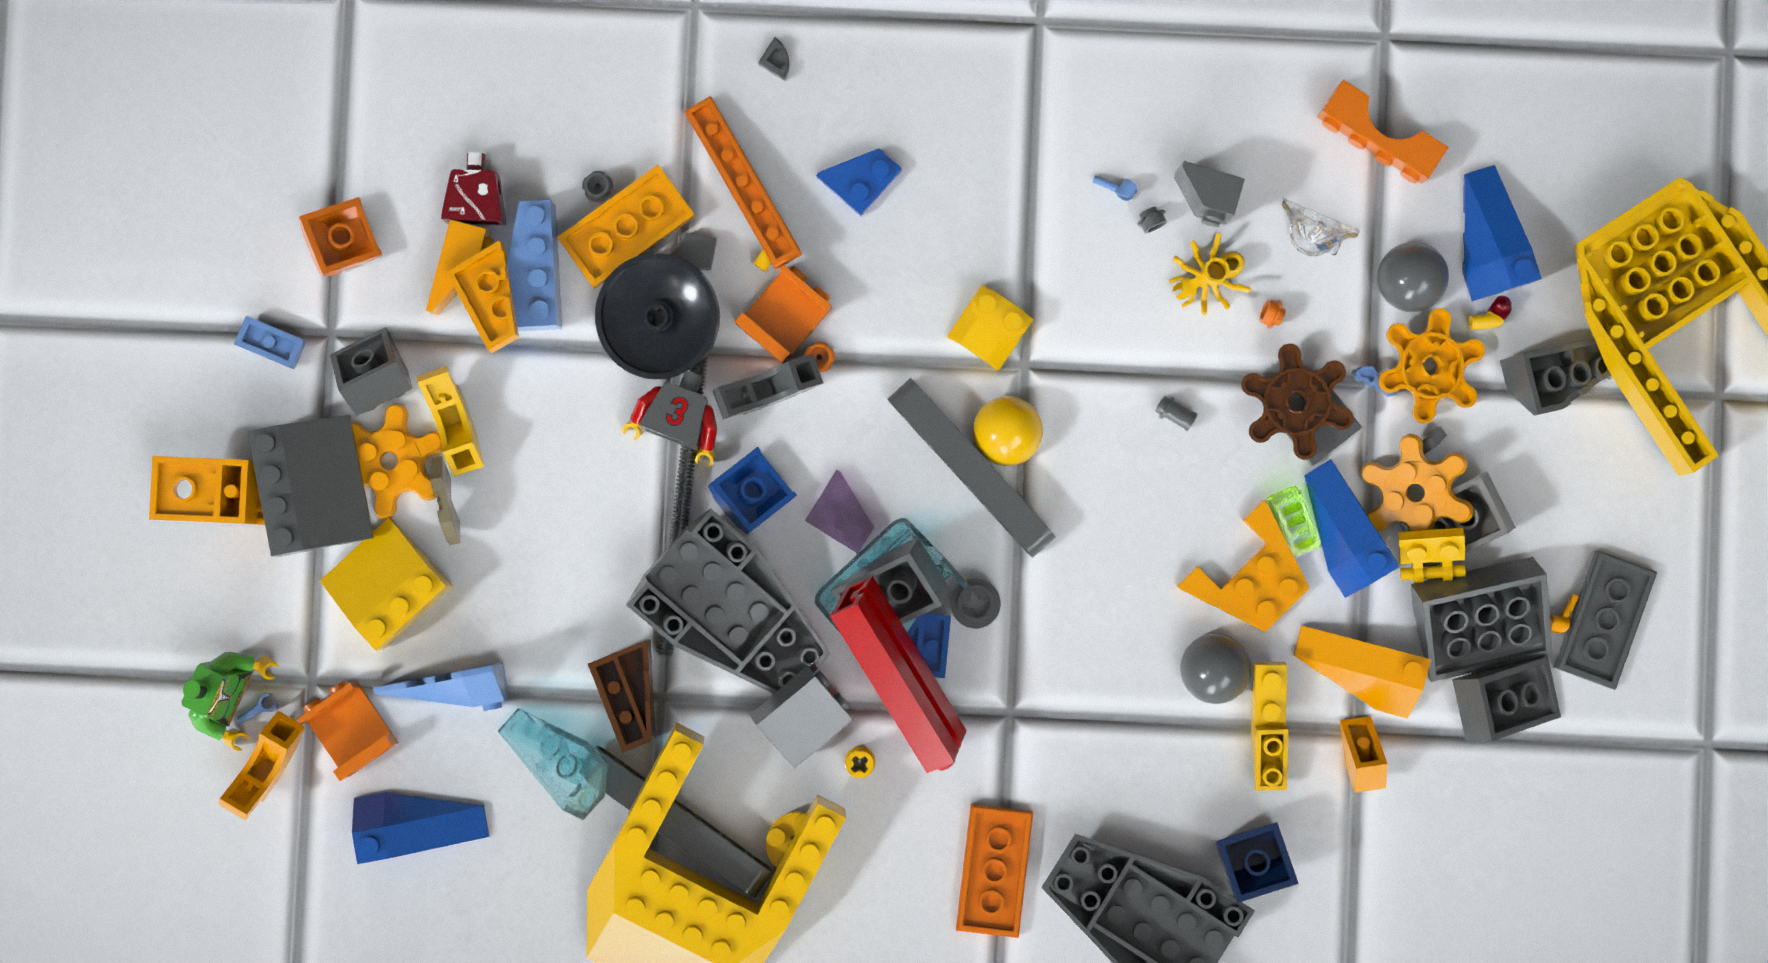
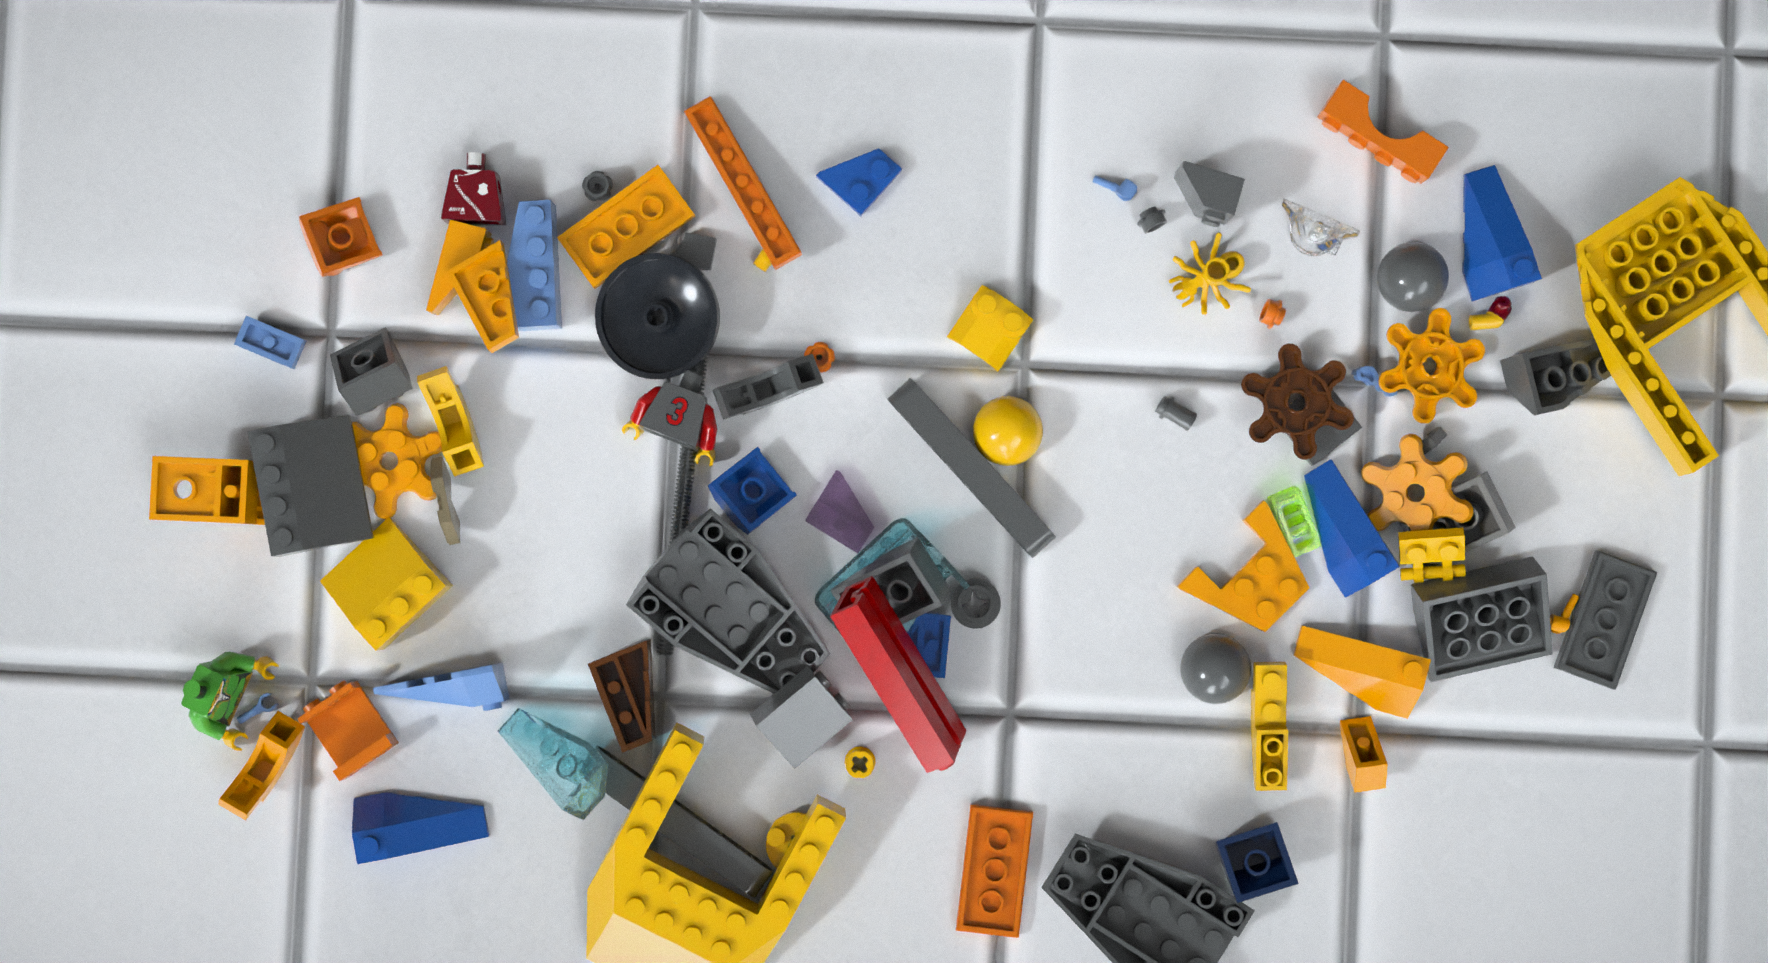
(776, 59): dark grey tile -> none
(785, 314): orange panel -> none
(1506, 699): dark grey slope -> none

